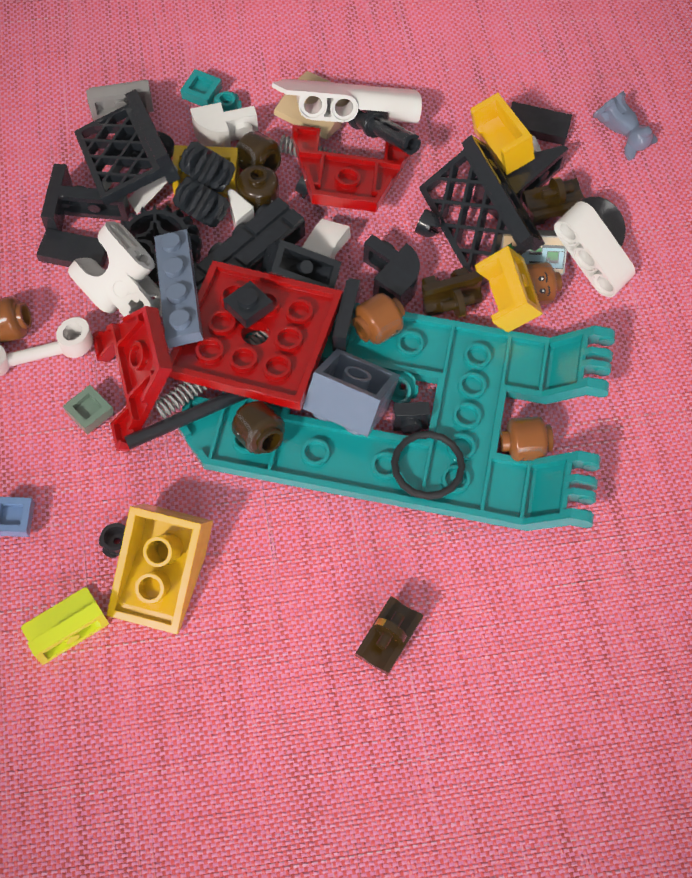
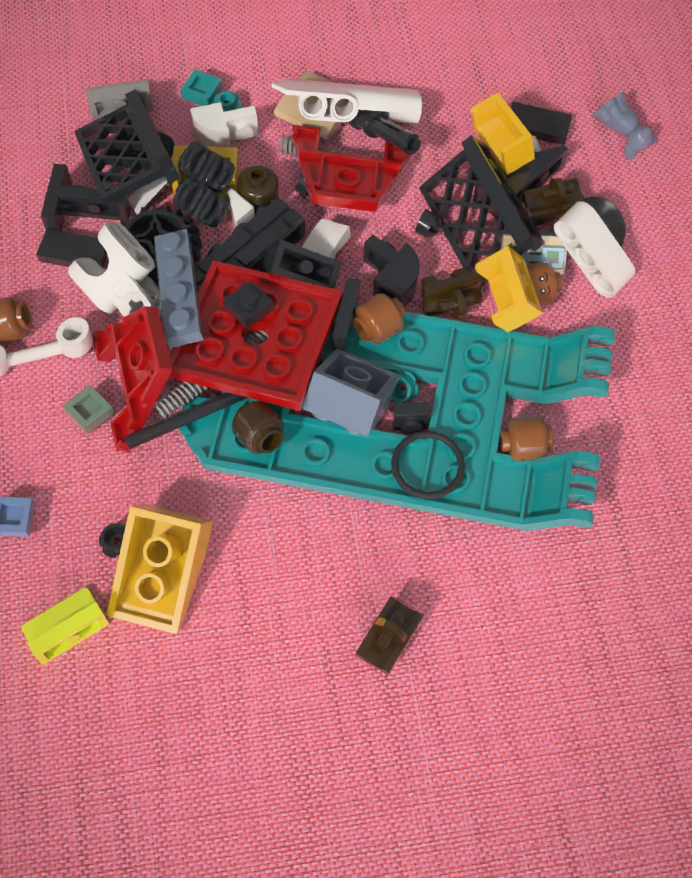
(258, 149): dark brown head -> none

